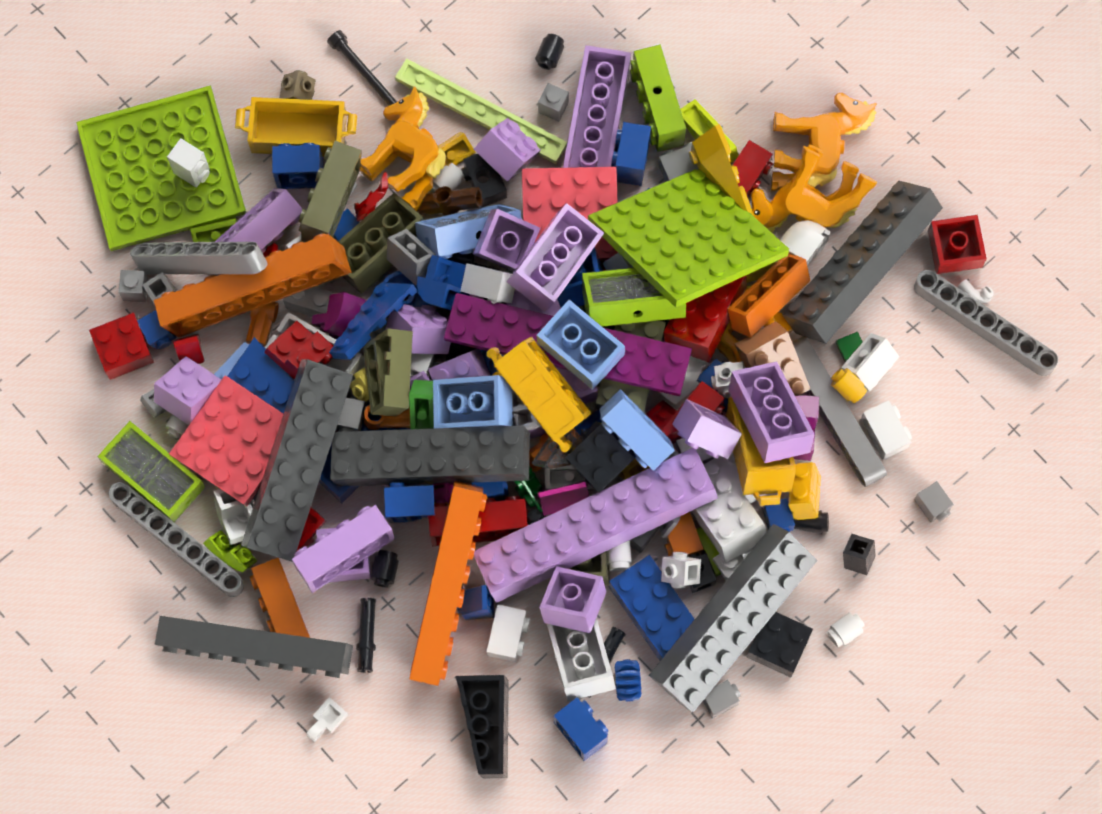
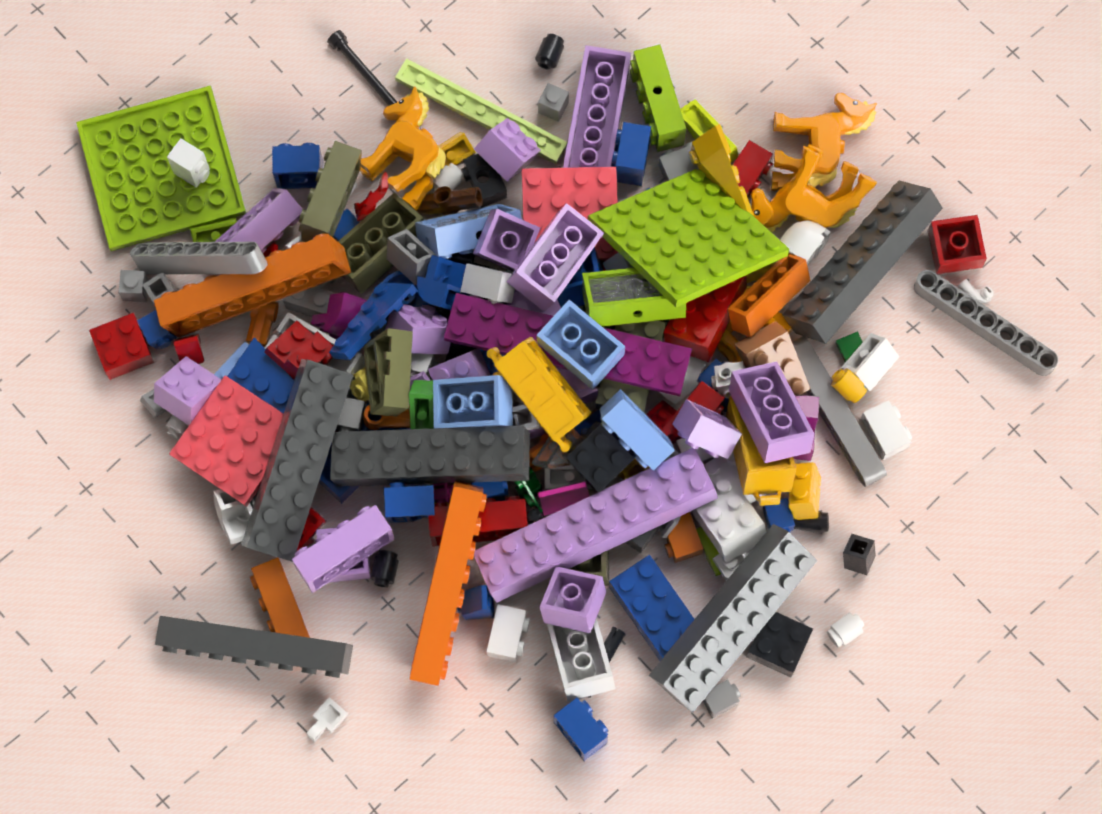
(151, 471): clear brick -> none
(170, 529): light grey beam -> none
(234, 556): lime slope -> none
(295, 122): yellow container -> none
(297, 86): dark tan brick -> none
(366, 635): black pin -> none
(486, 713): black wedge -> none
(619, 557): white brick -> none
(627, 680): blue gear -> none
(680, 570): white brick -> none
(707, 577): black brick -> none
(934, 502): light grey brick -> none

